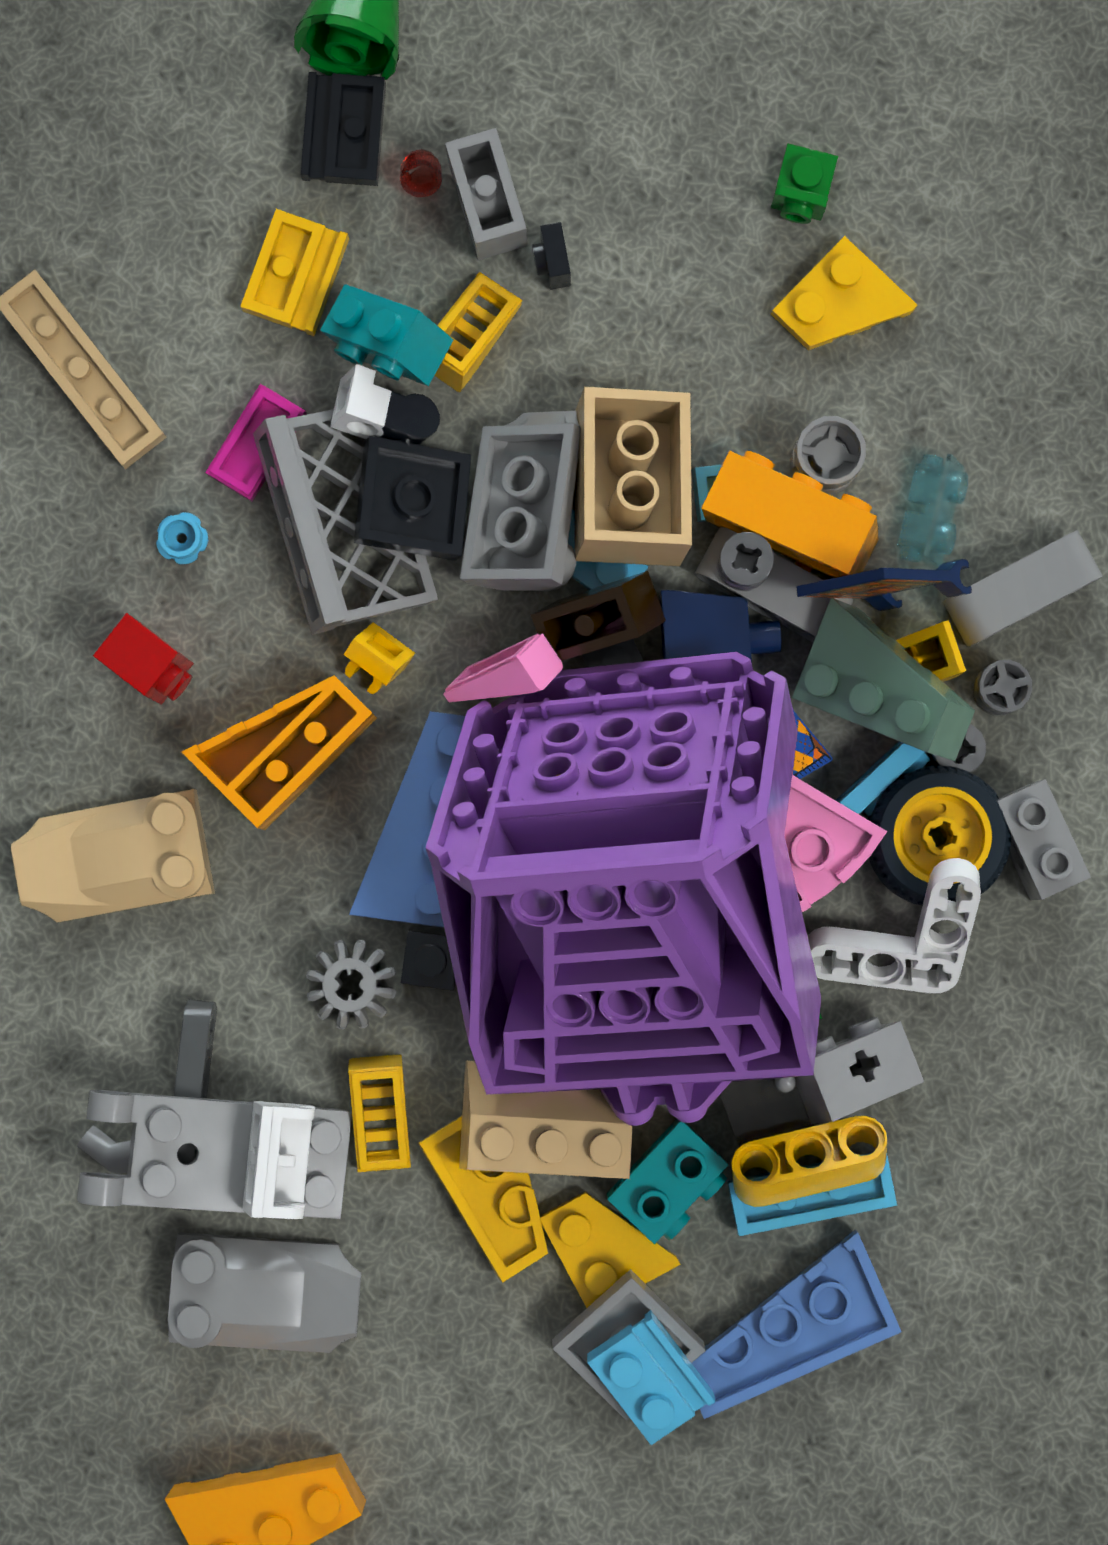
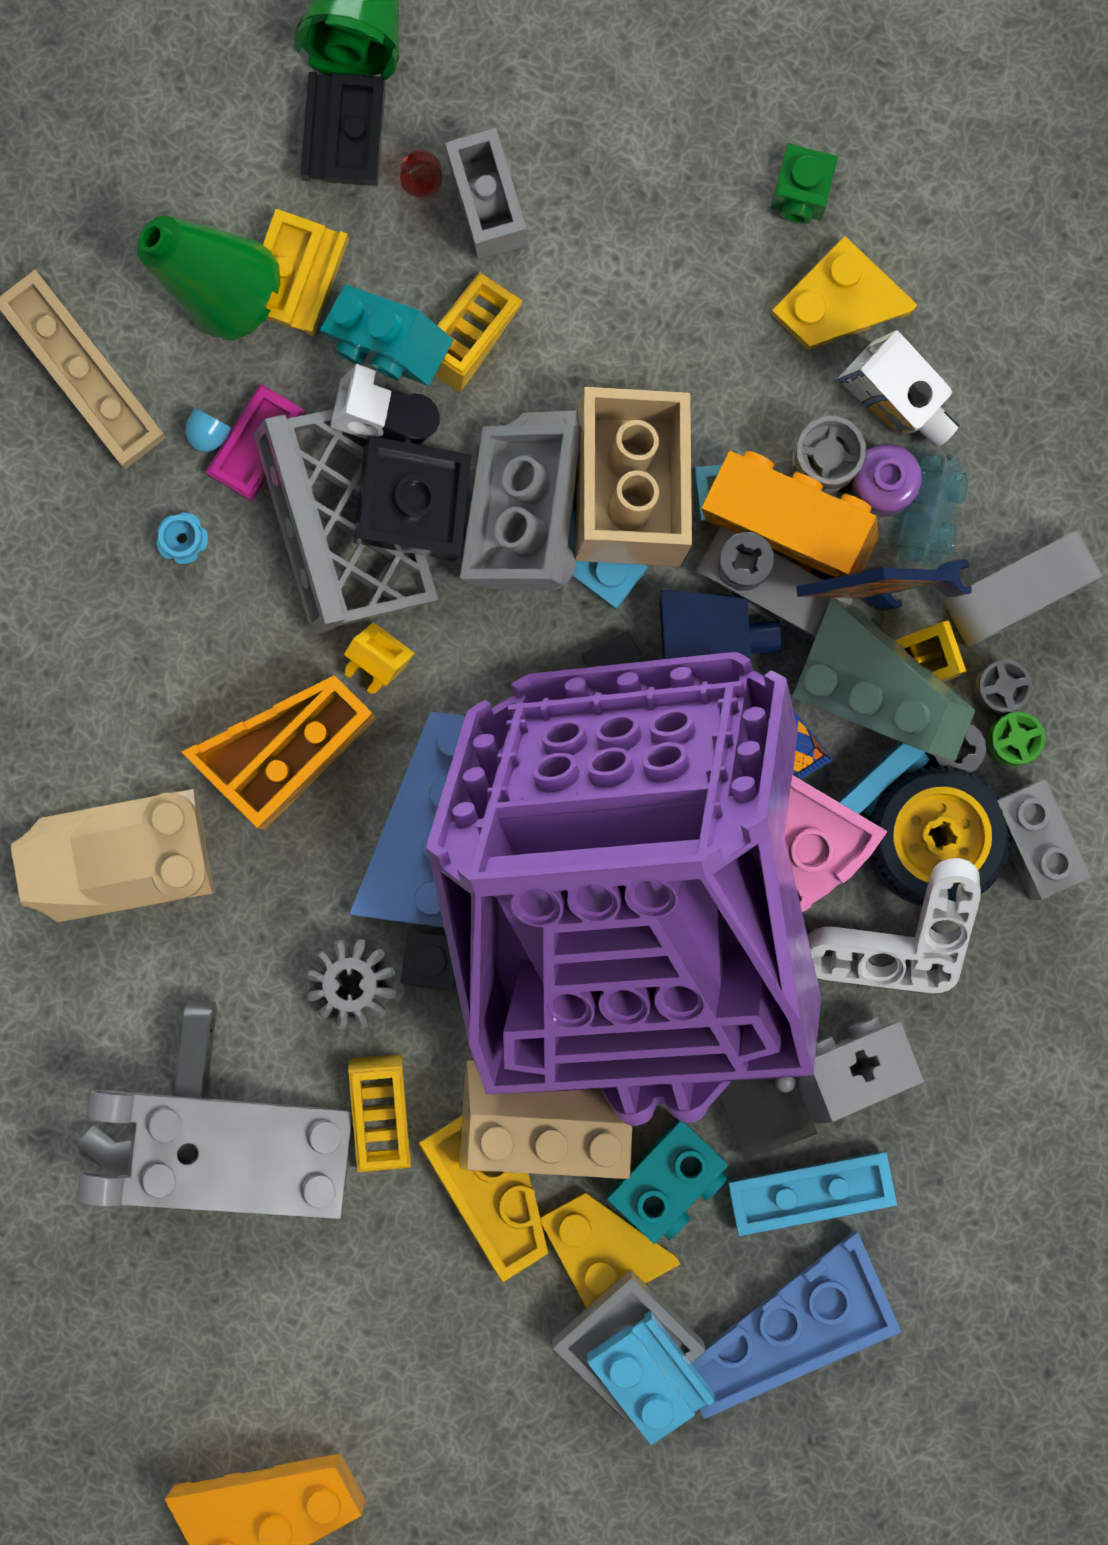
(145, 660): red brick -> none
(205, 431): none -> medium azure hinge
(211, 274): none -> green cone
(261, 1293): light grey slope -> none
(277, 1160): white hinge -> none
(510, 672): bright pink slope -> none
(552, 257): black plate -> none
(600, 616): dark brown brick -> none
(826, 1141): yellow beam -> none
(885, 376): none -> white torso
(887, 480): none -> medium lavender head
(1025, 735): none -> bright green wheel

